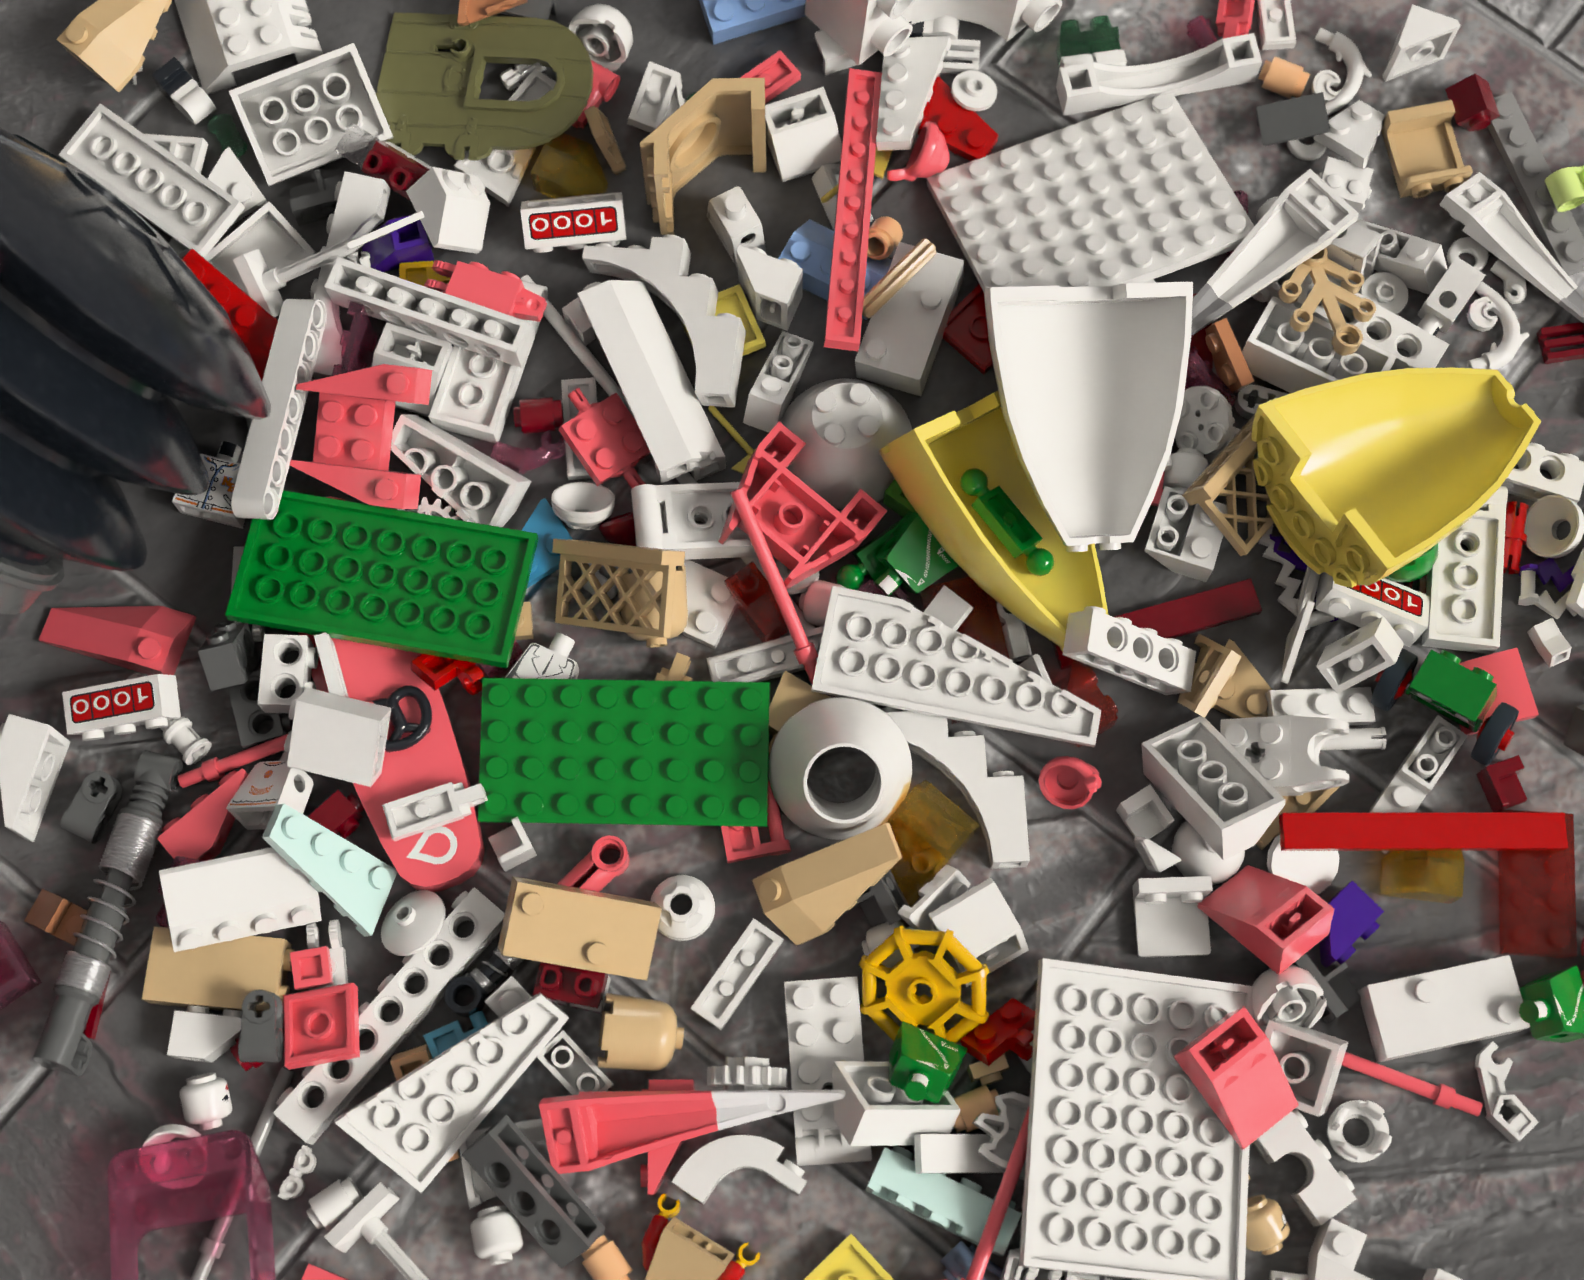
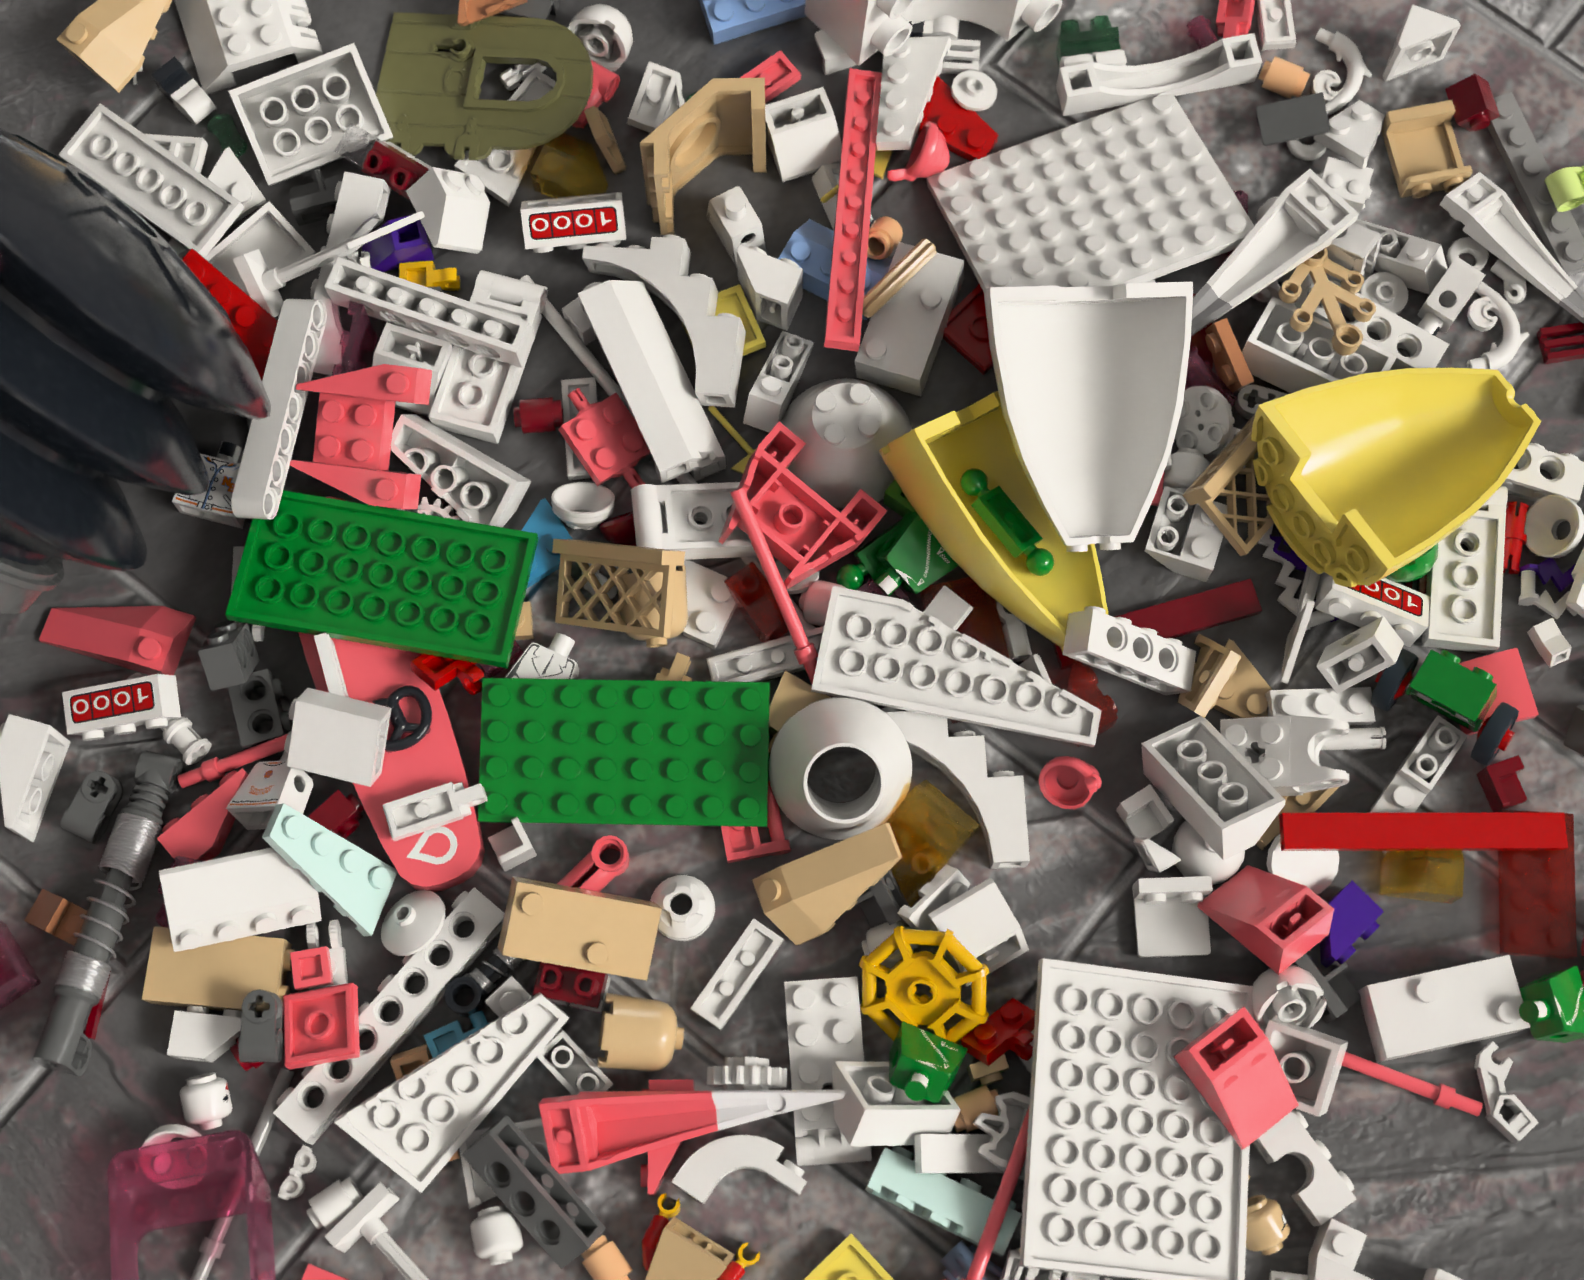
(277, 675): white brick -> none
(489, 289): coral hinge -> none
(526, 458): clear pink piece -> none
(1378, 1131): white piece -> none

